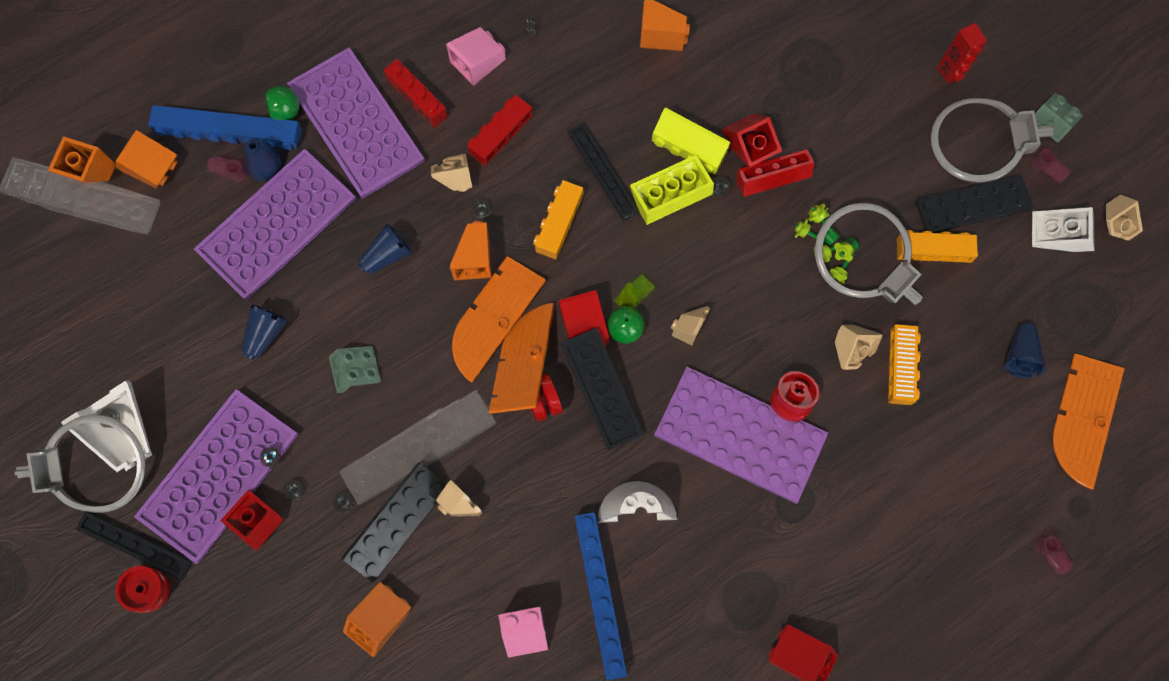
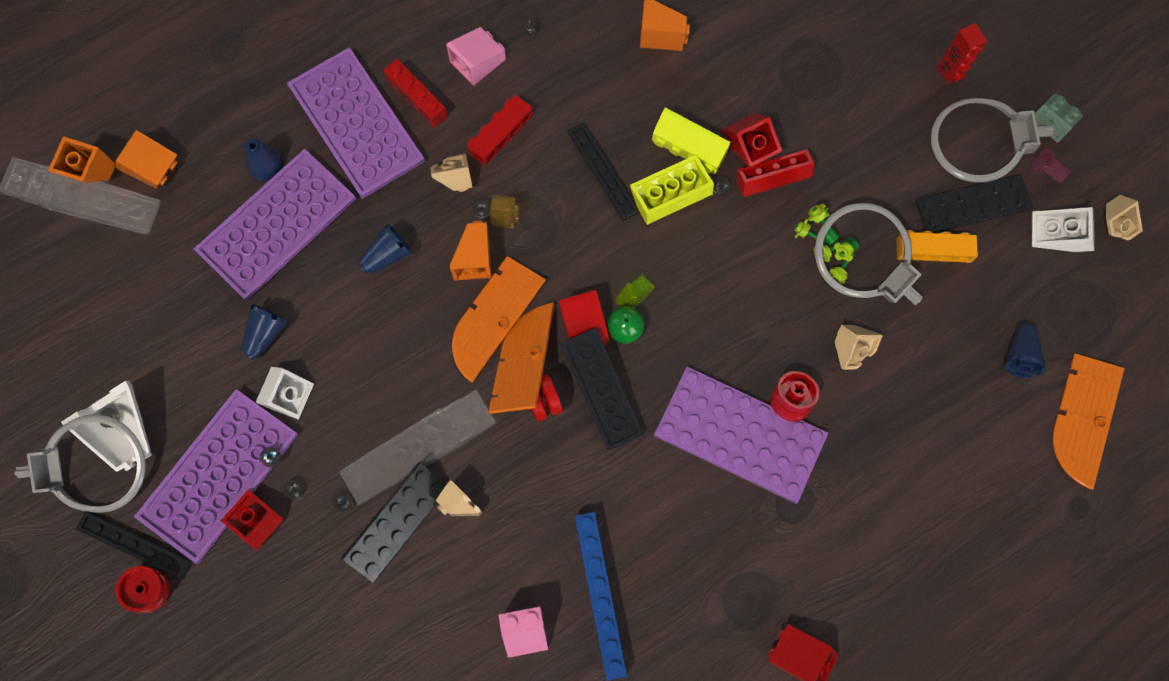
(224, 127): blue brick -> none
(226, 168): clear pink piece -> none
(282, 103): green helmet -> none
(284, 392): none -> white slope
(354, 367): sand green bracket -> none
(376, 619): orange slope -> none
(504, 211): none -> clear yellow brick
(558, 220): light orange brick -> none
(632, 495): white cone -> none
(689, 325): tan slope -> none
(903, 365): light orange brick -> none
(1056, 555): clear pink piece -> none

